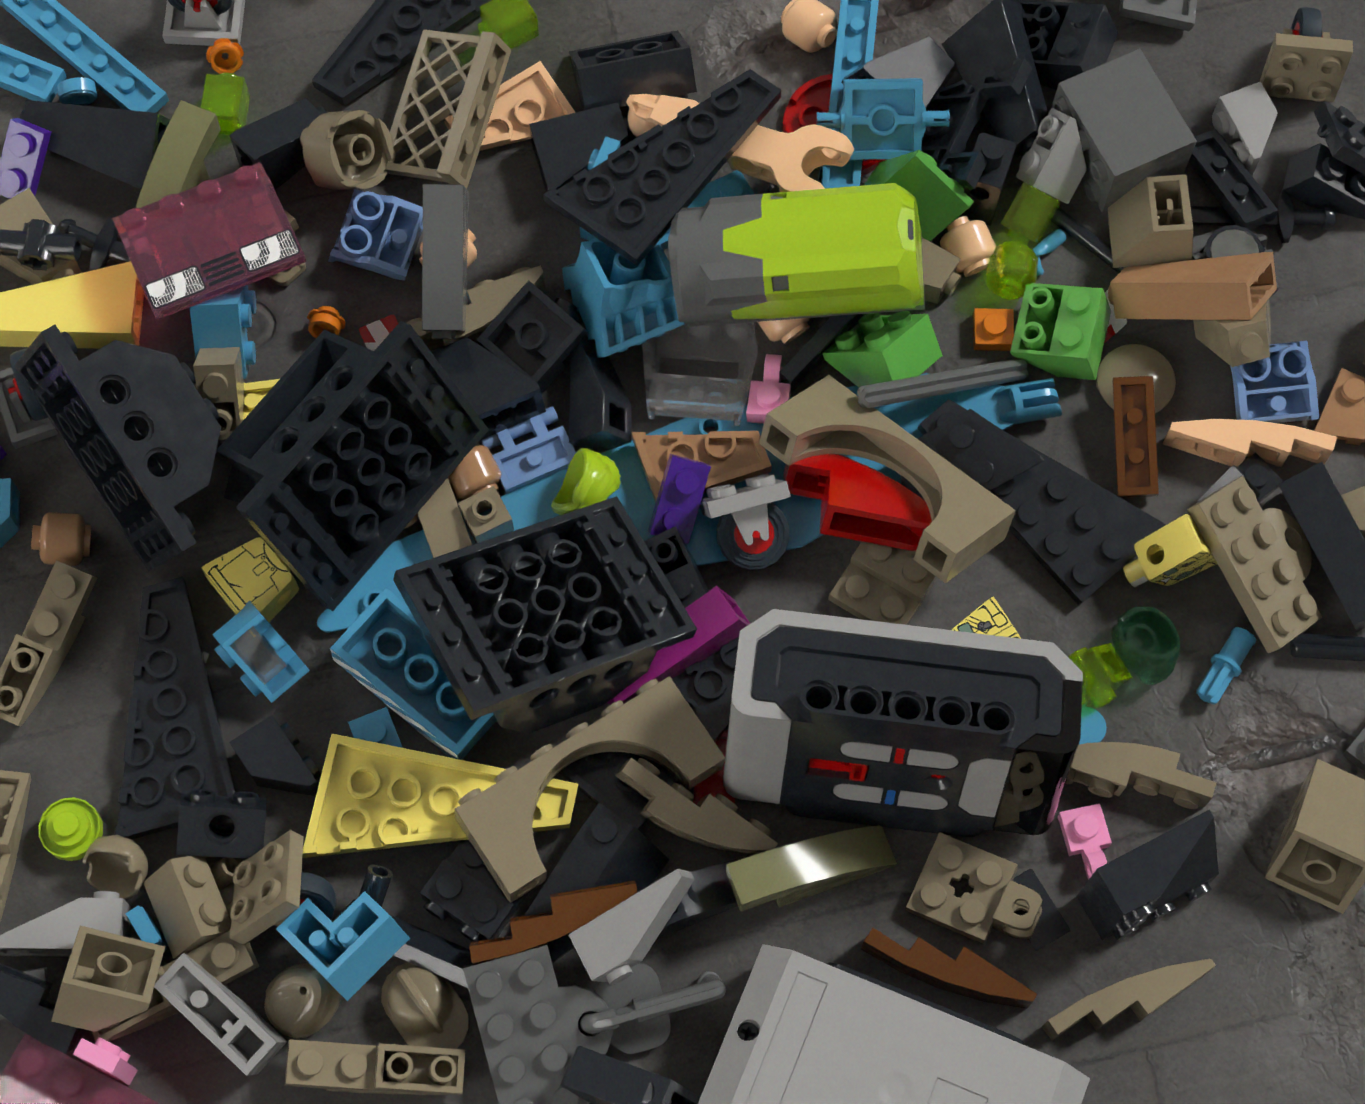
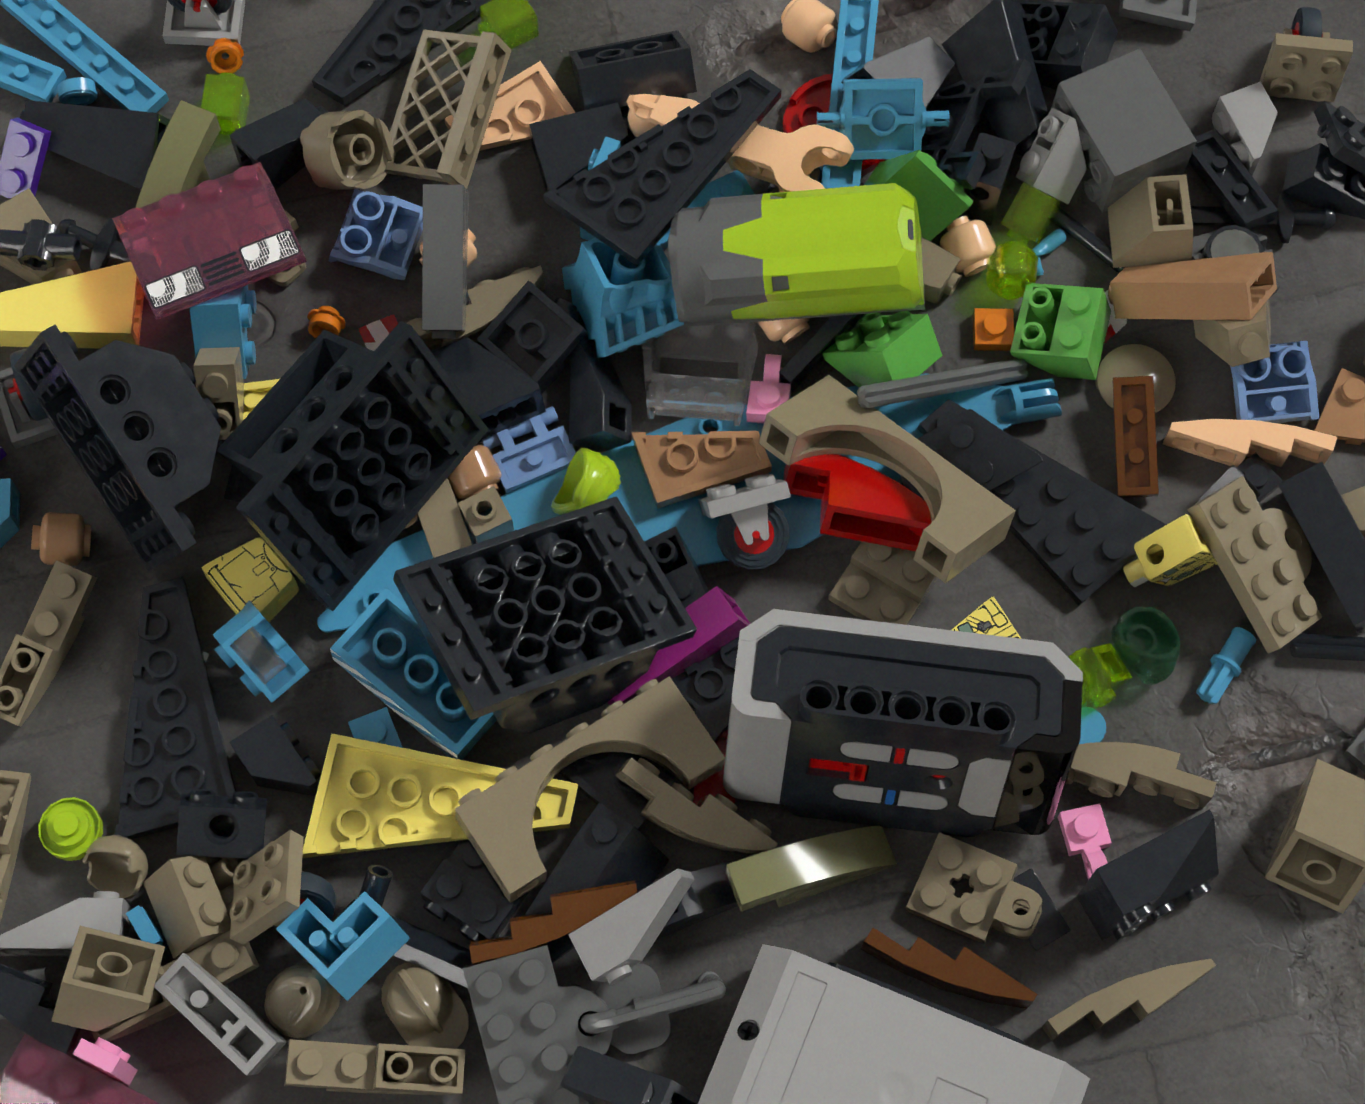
(679, 496): dark purple plate -> none

